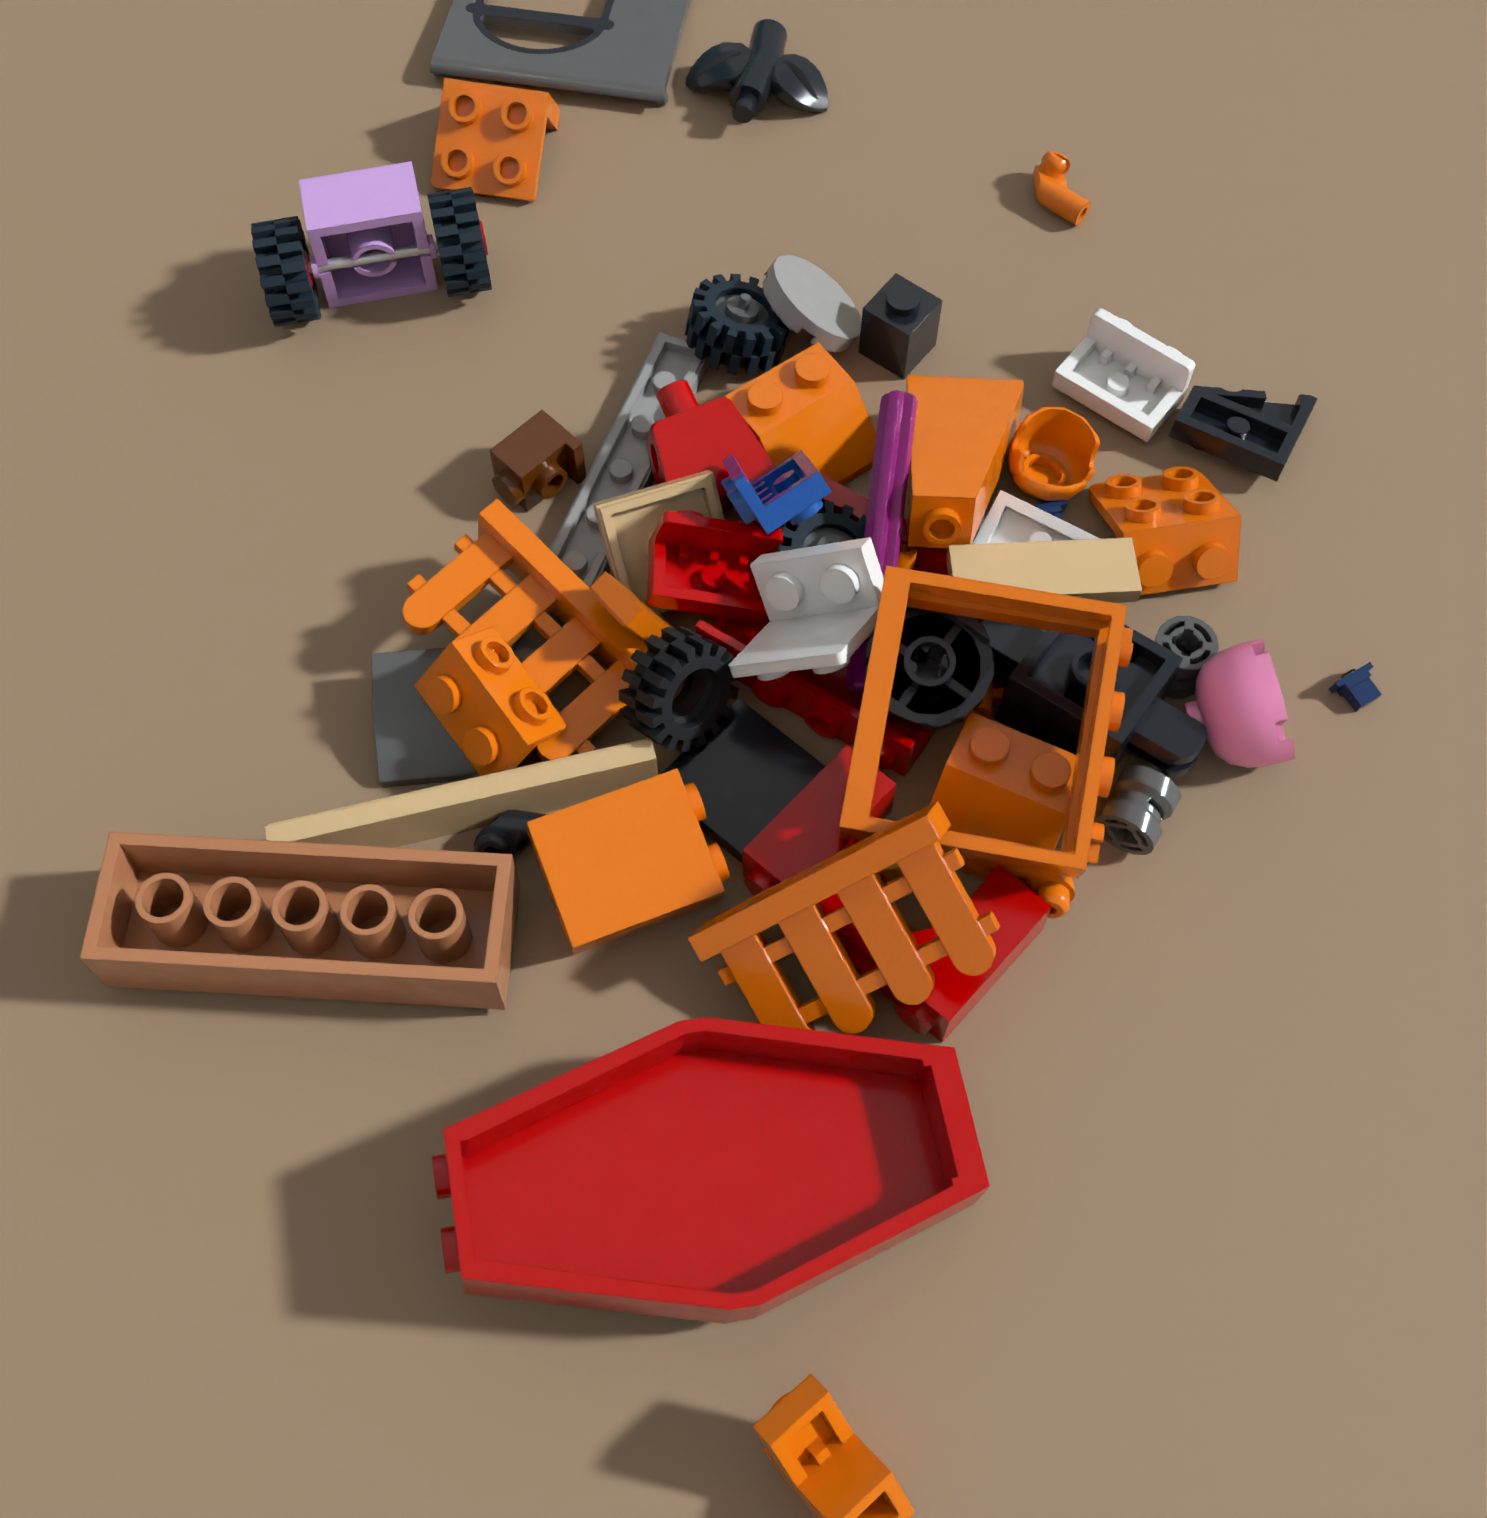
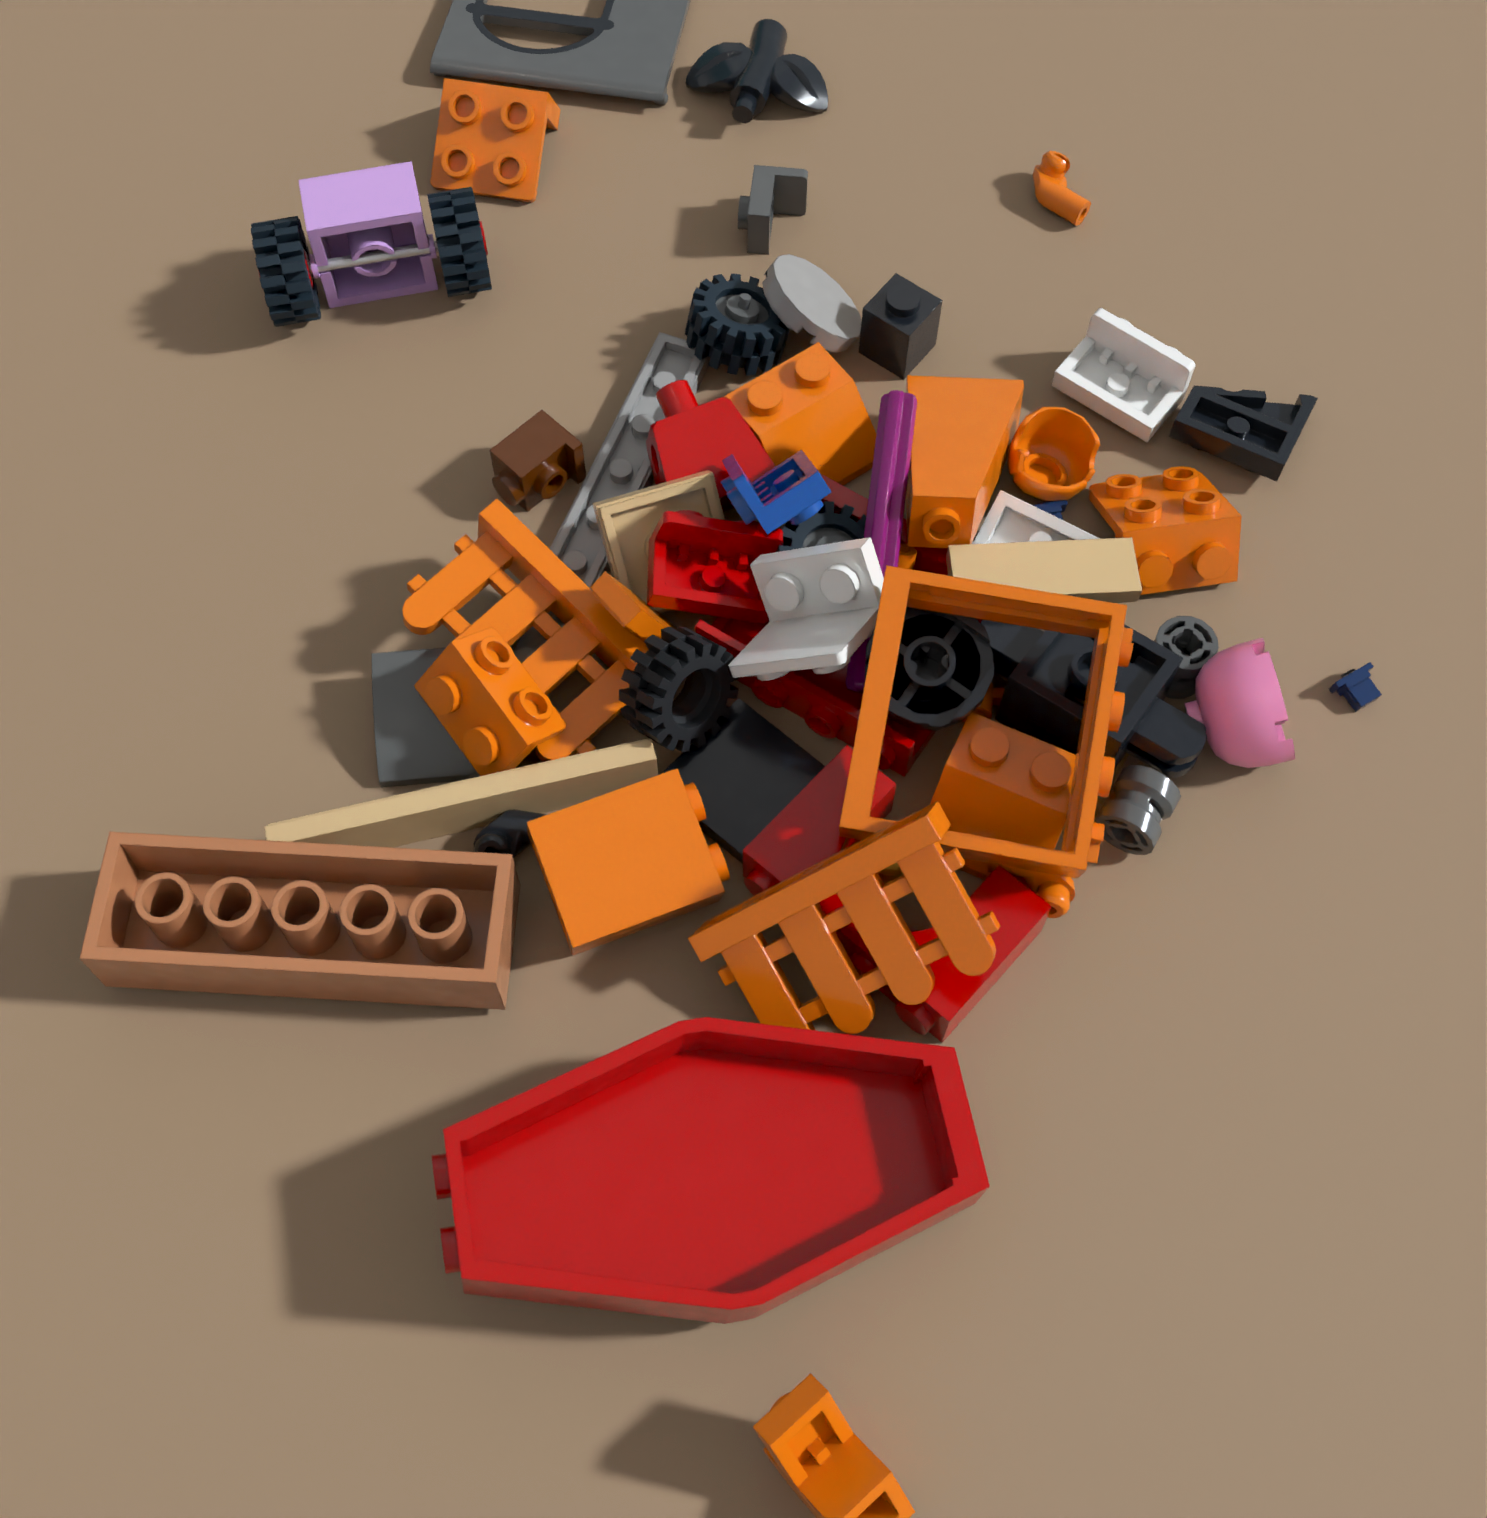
(772, 192): none -> dark grey bracket

